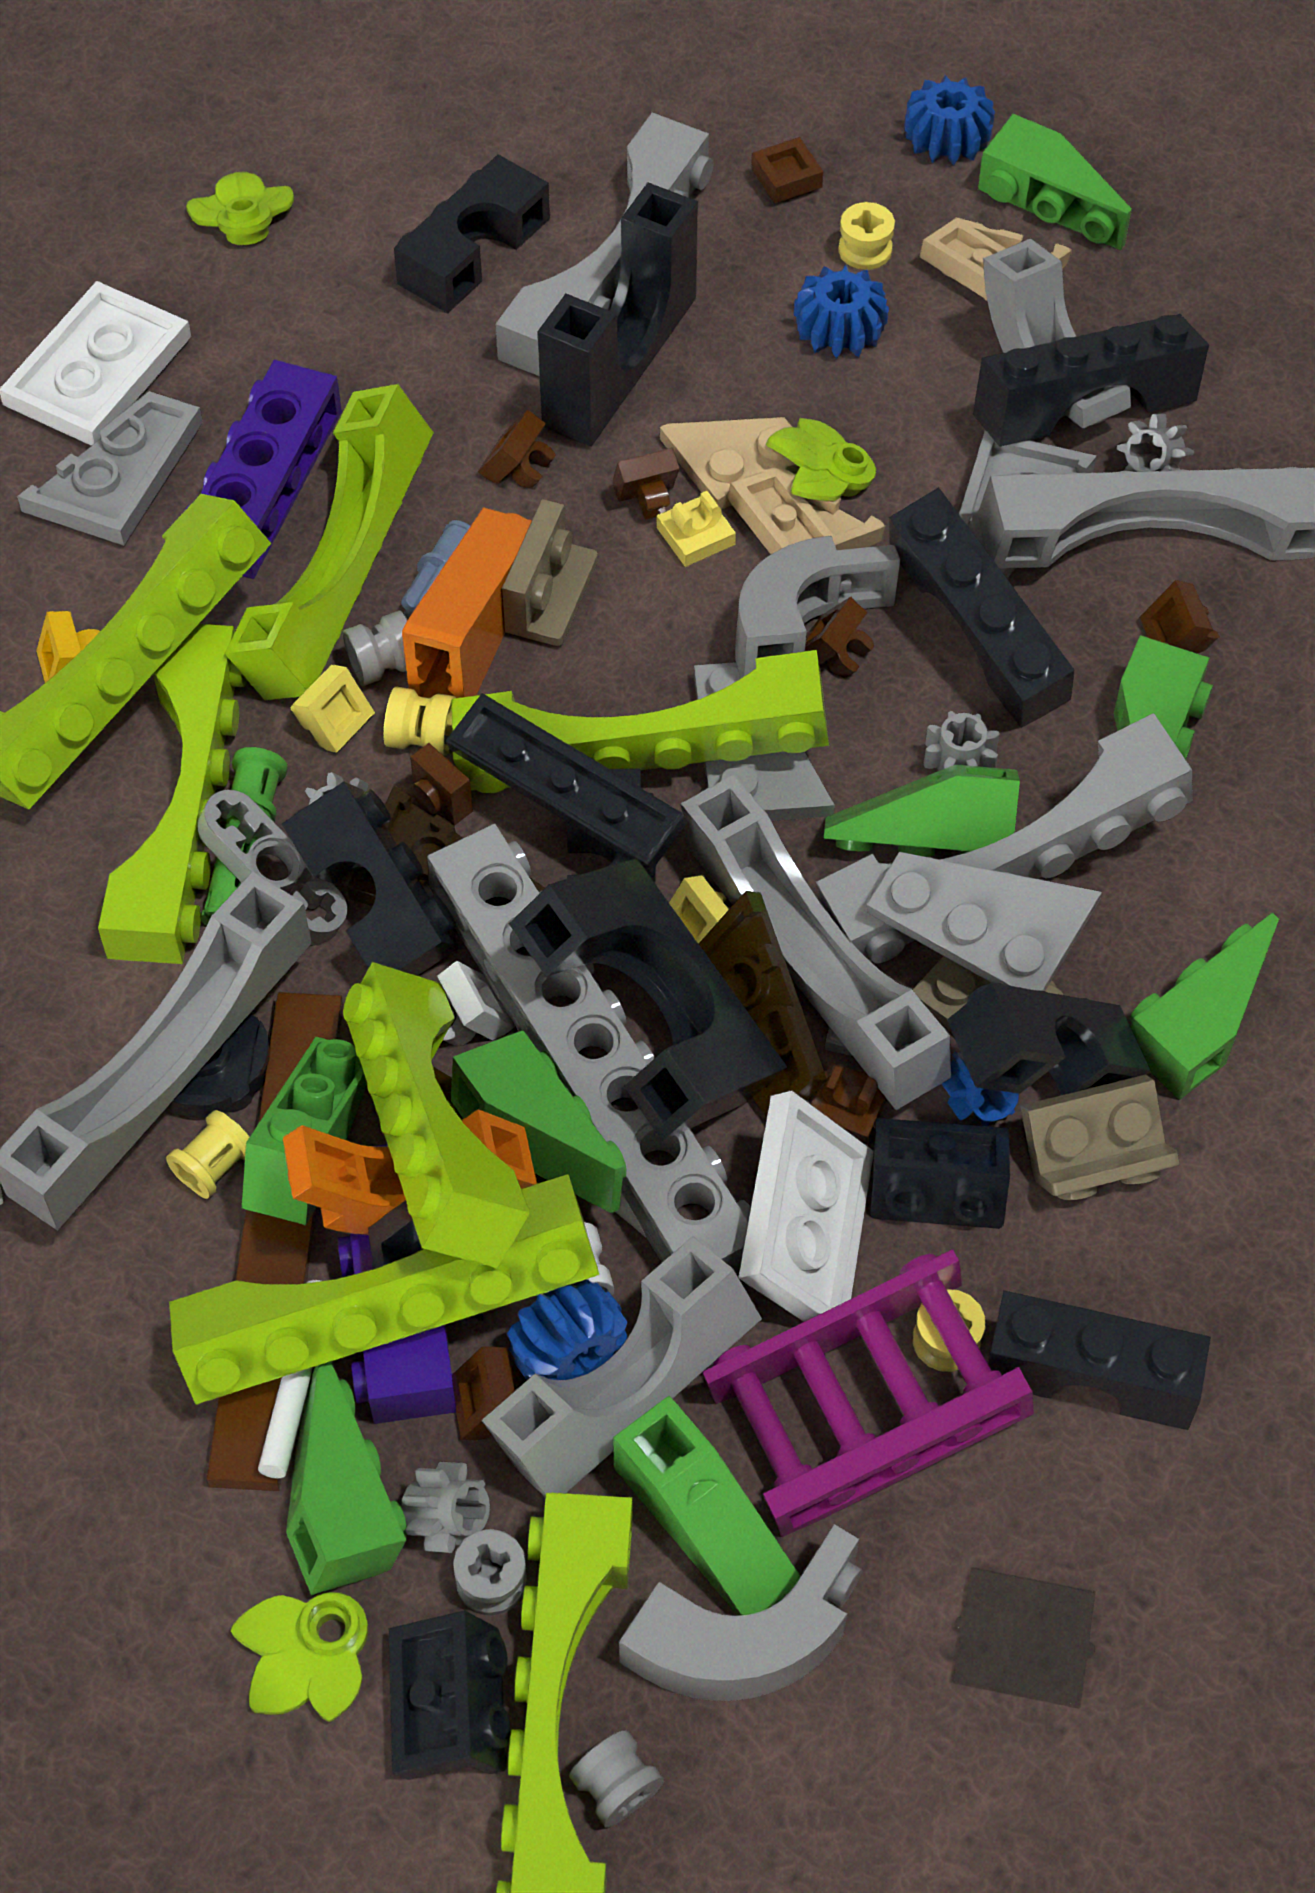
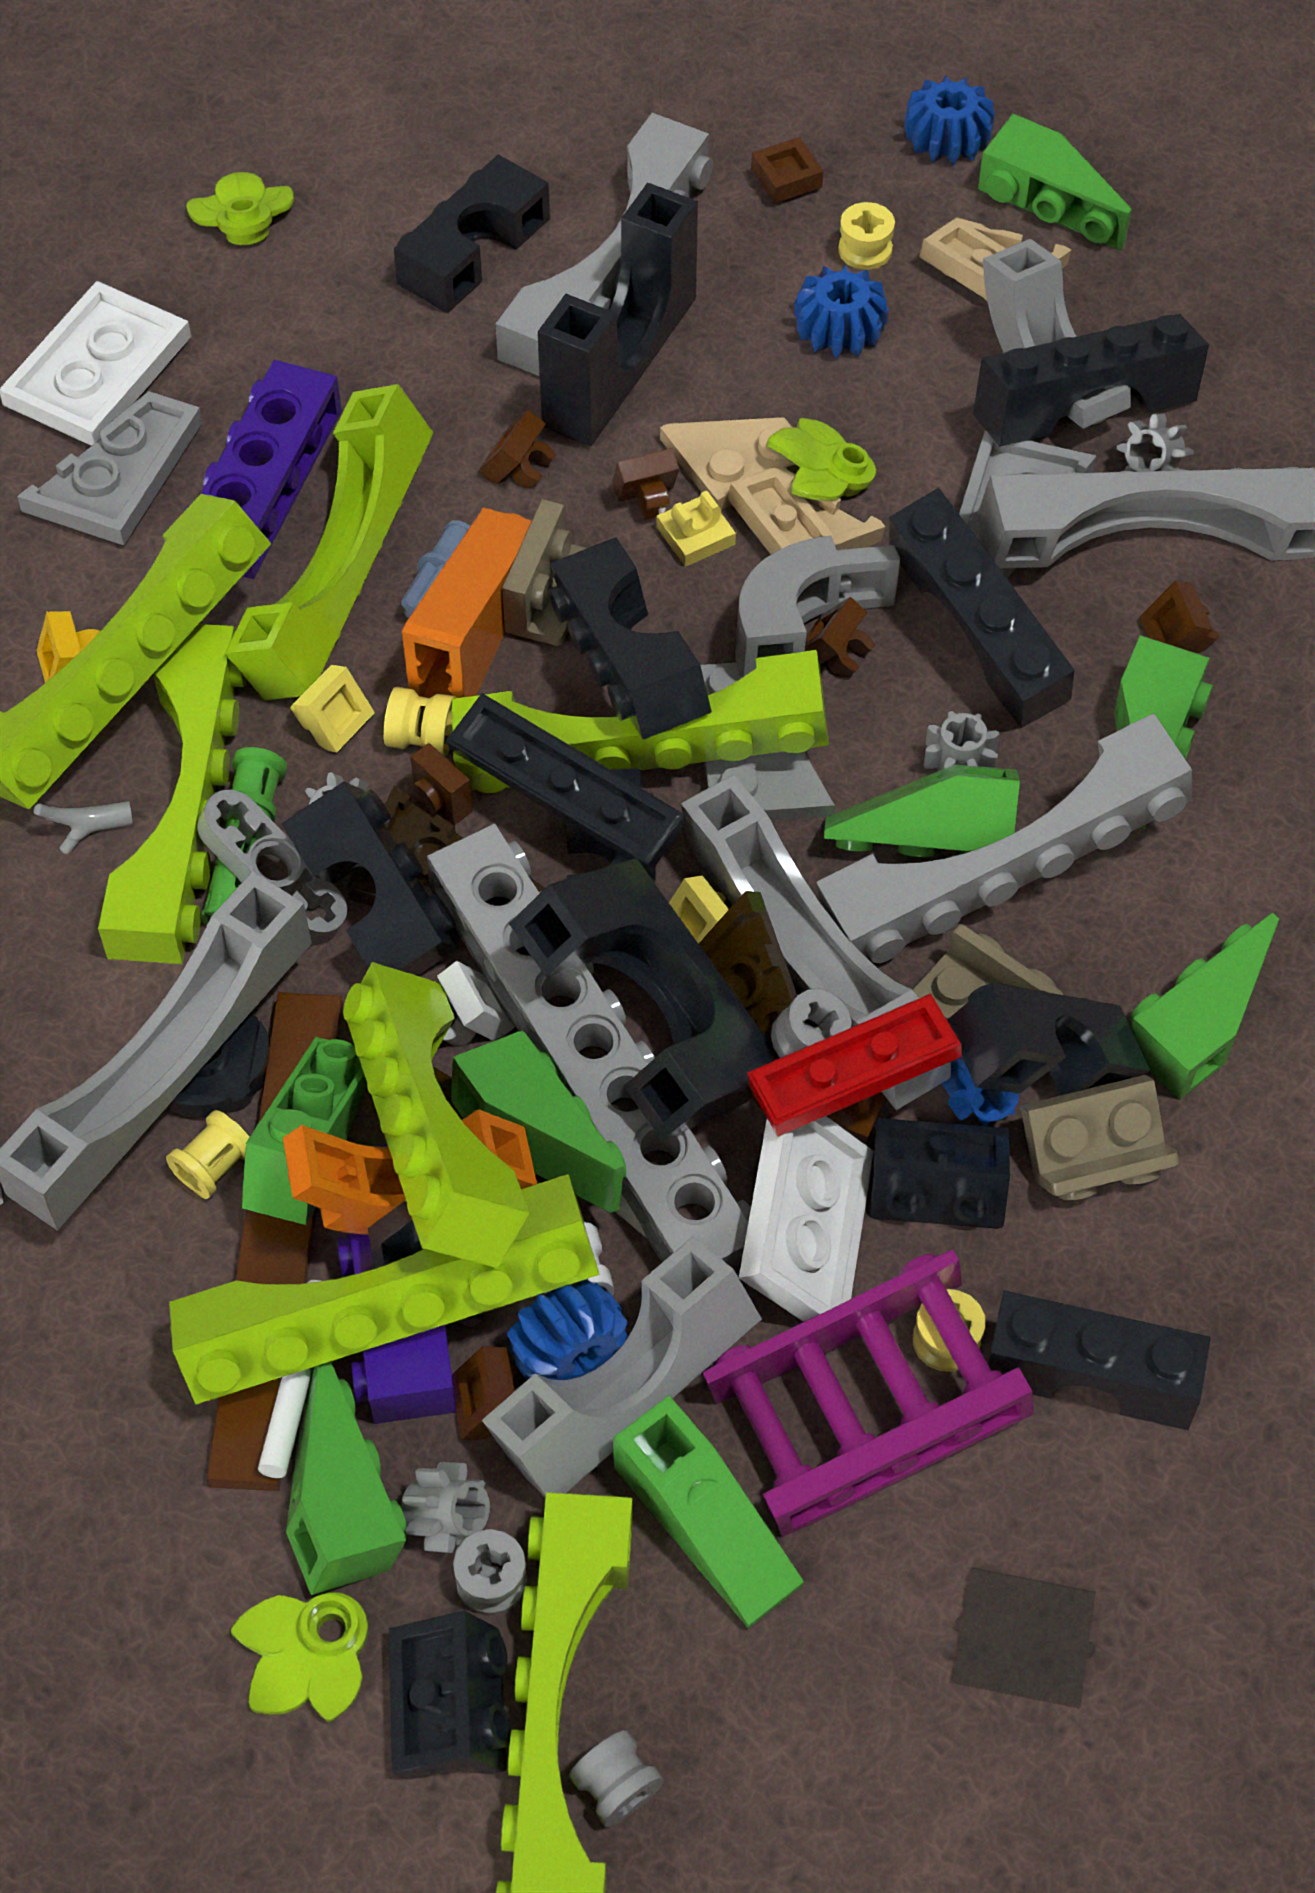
(86, 820): none -> light grey bar
(376, 648): light grey wheel -> none
(648, 674): none -> black arch
(747, 1654): light grey arch -> none
(823, 1007): none -> light grey wheel
(854, 1064): none -> red tile
(984, 919): light grey wing -> none

